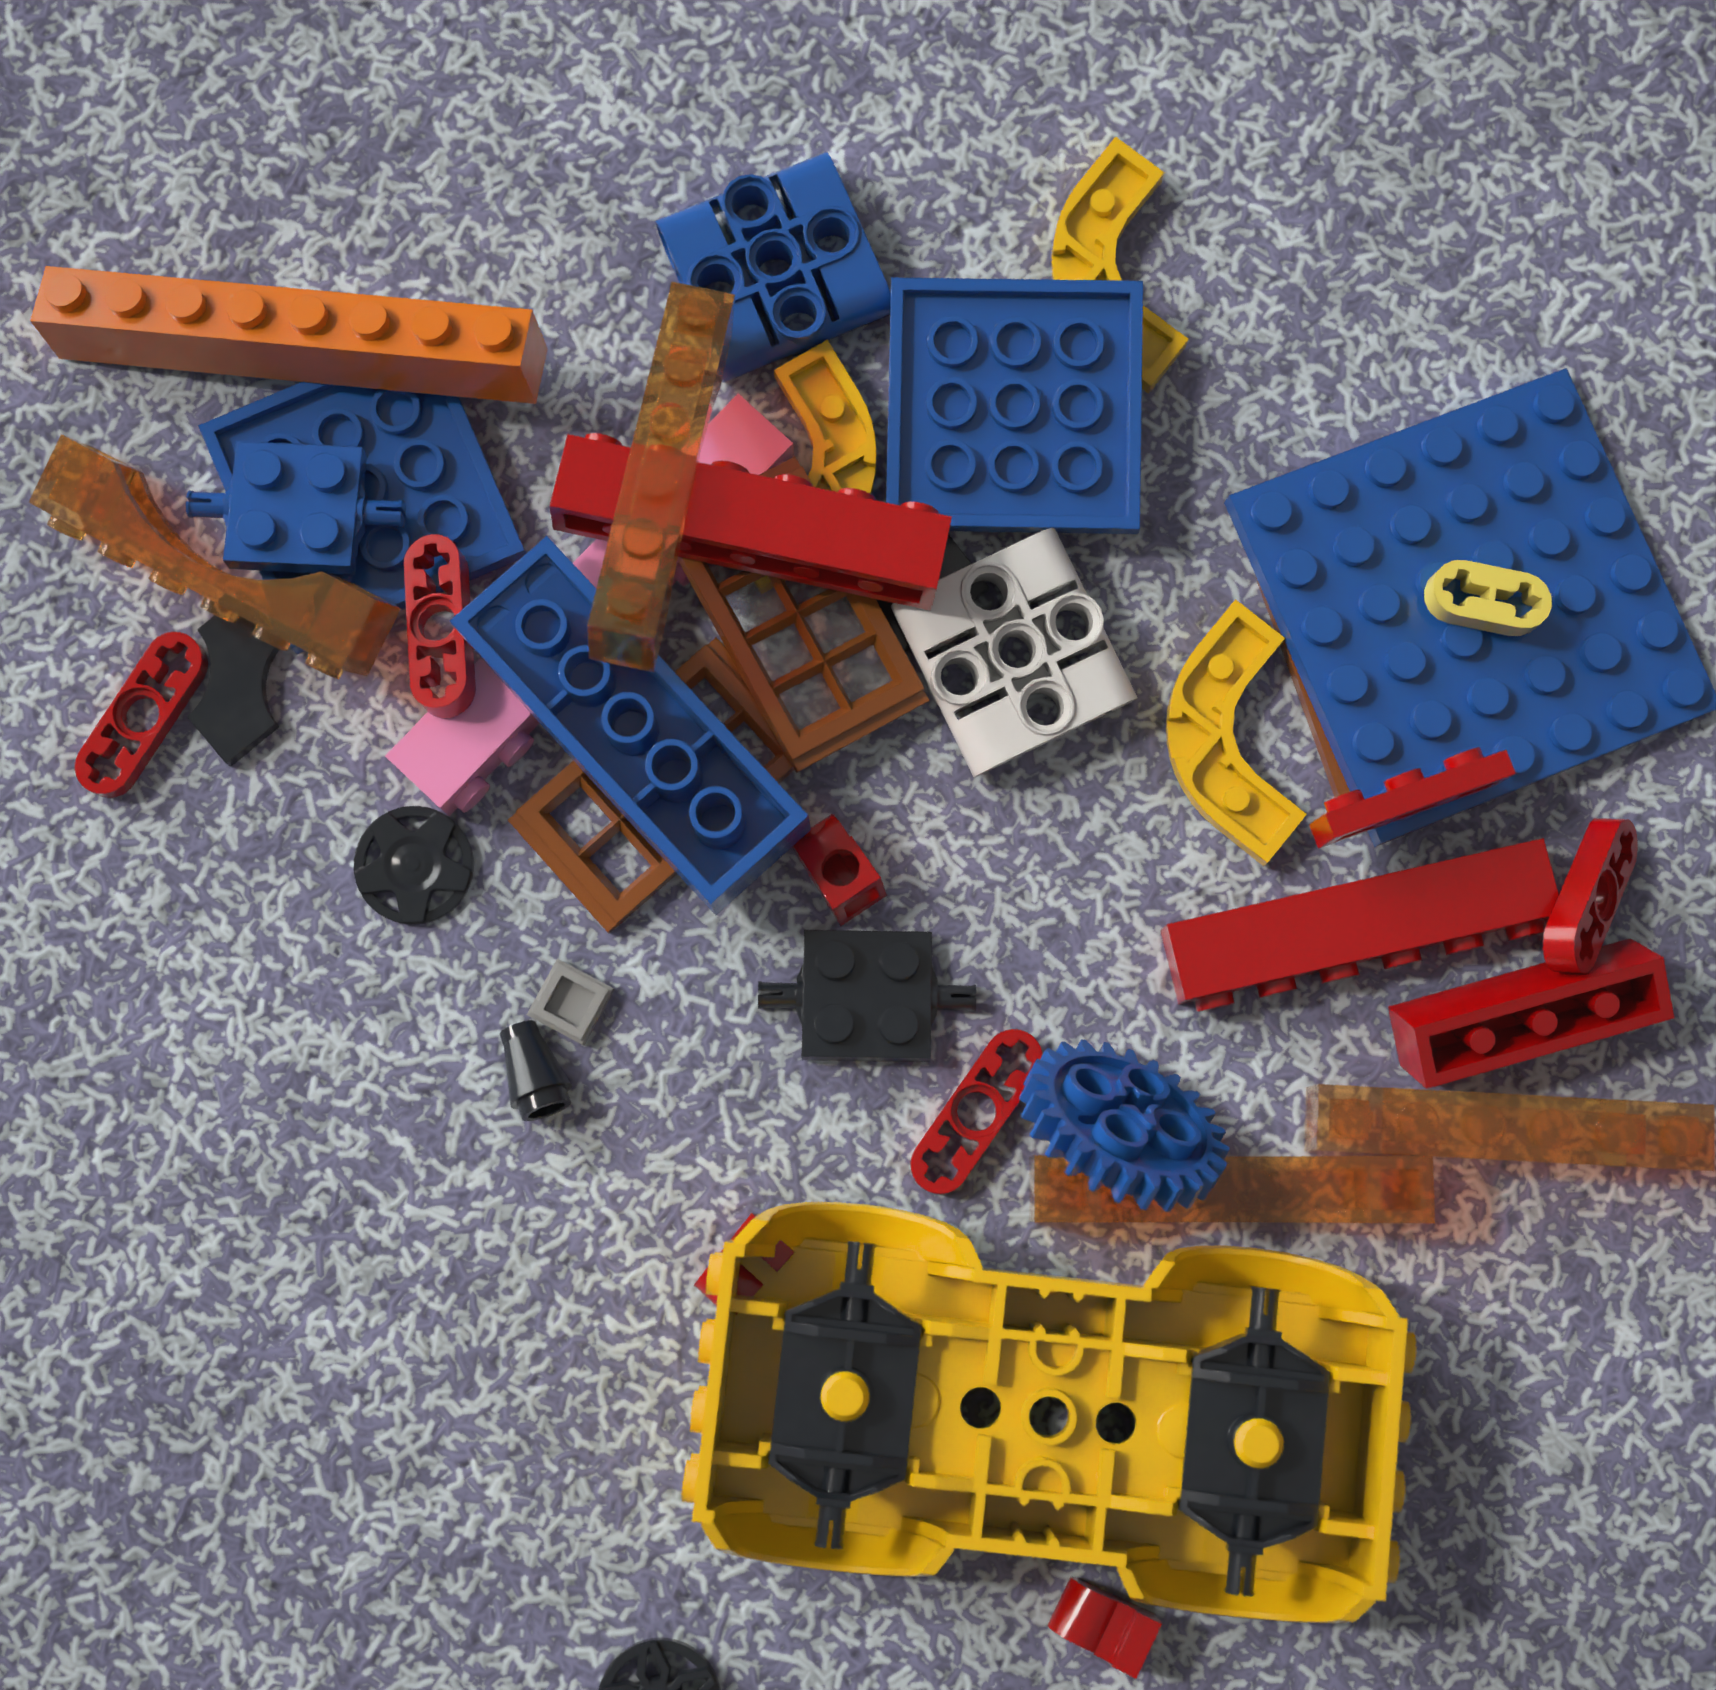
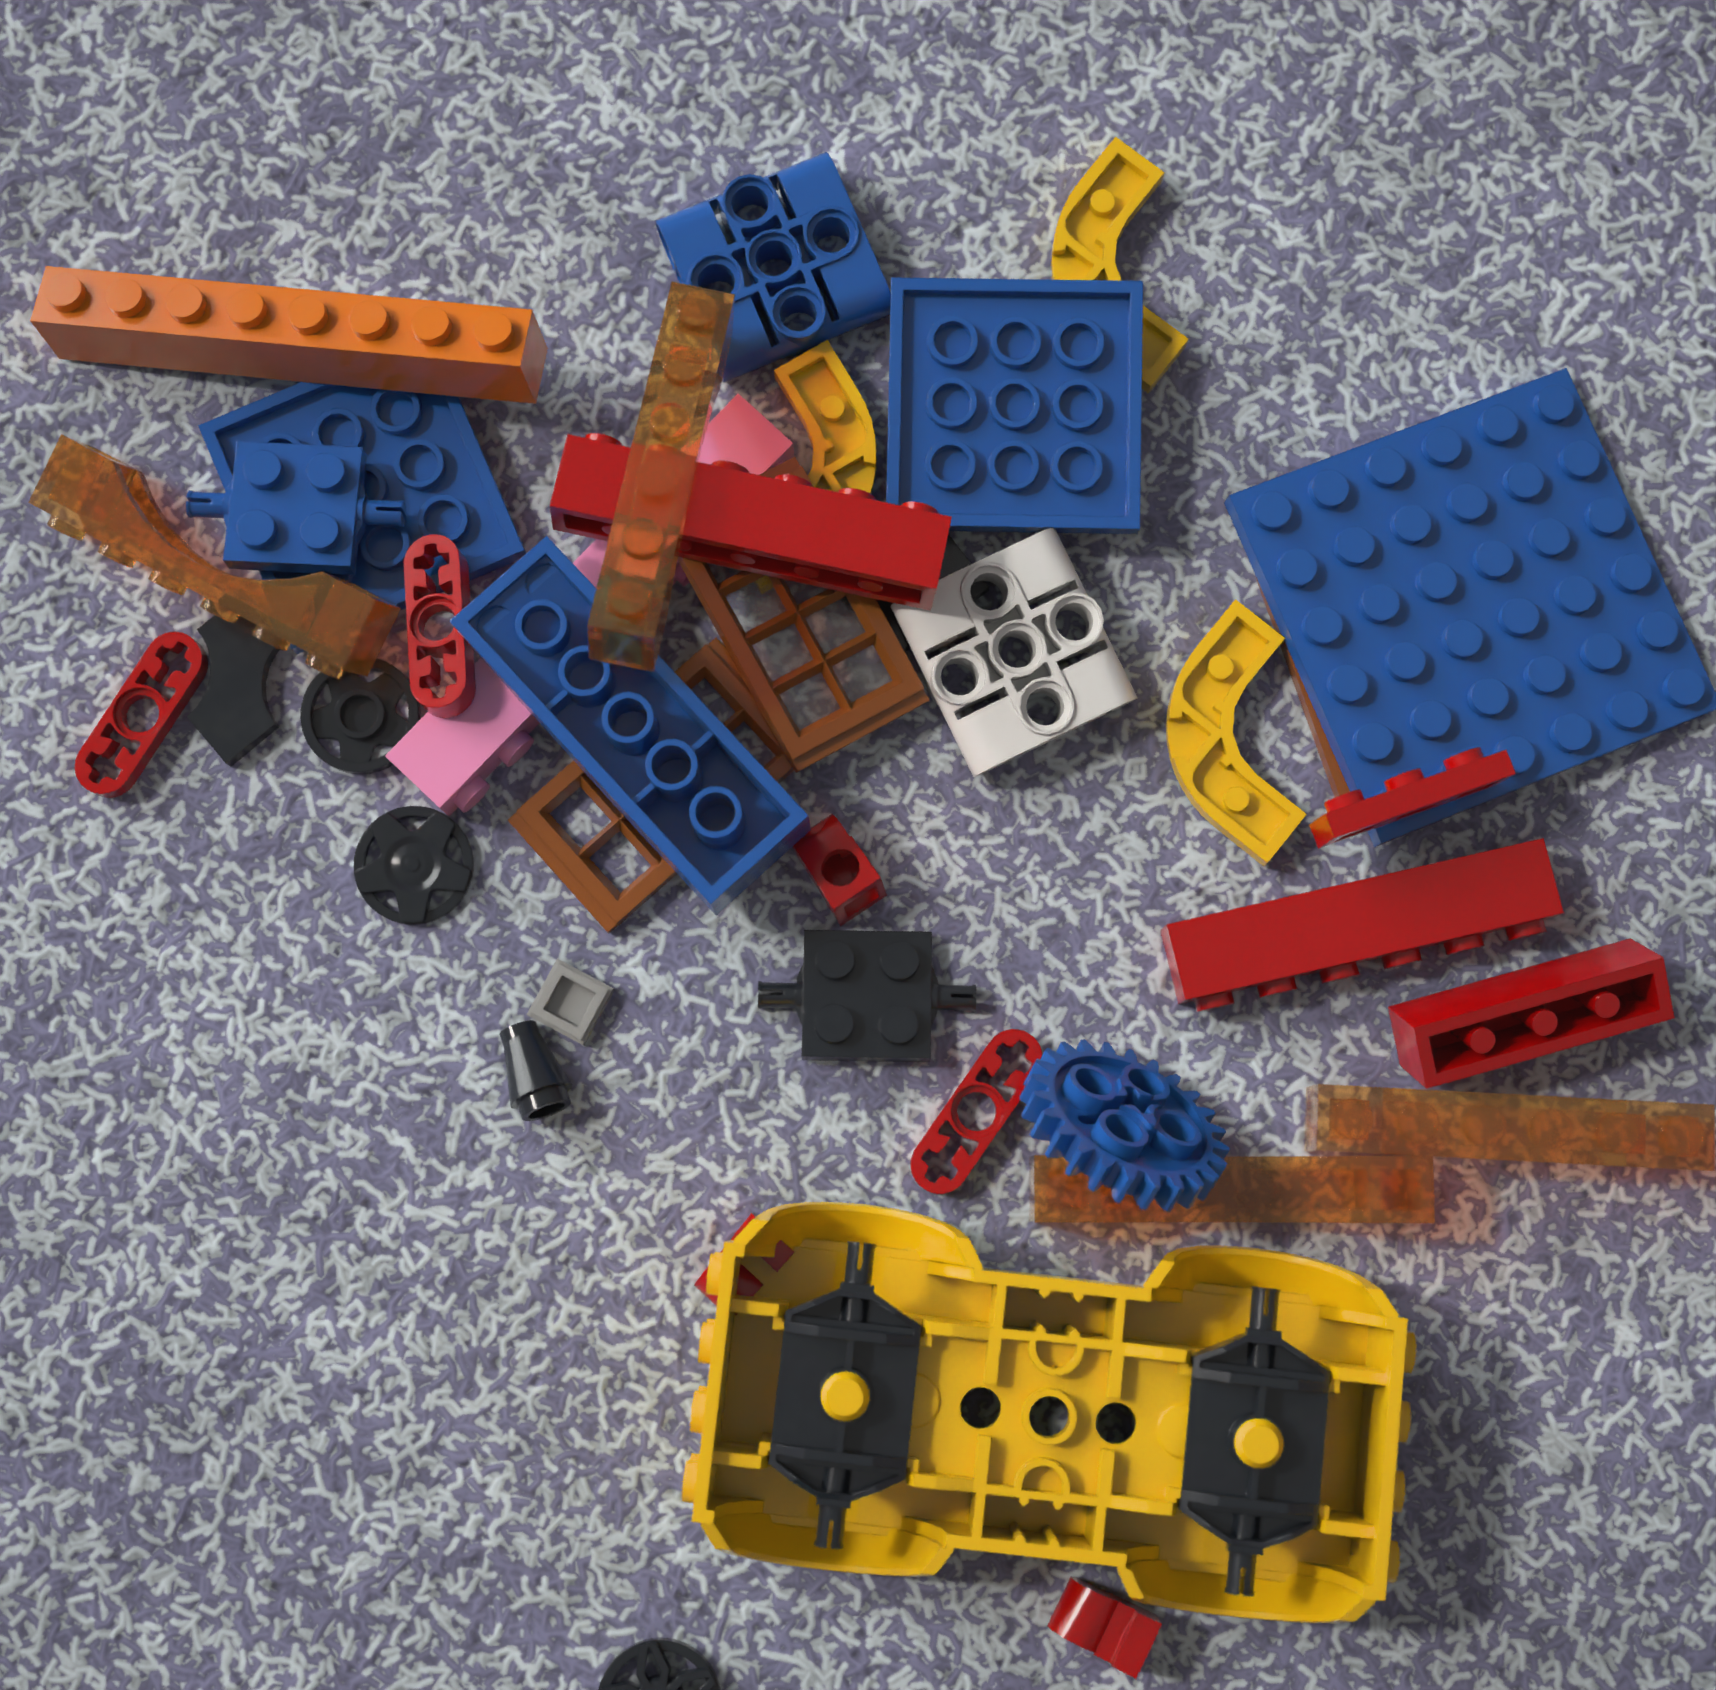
(358, 717): none -> black wheel
(1490, 584): light yellow beam -> none
(1590, 895): red beam -> none

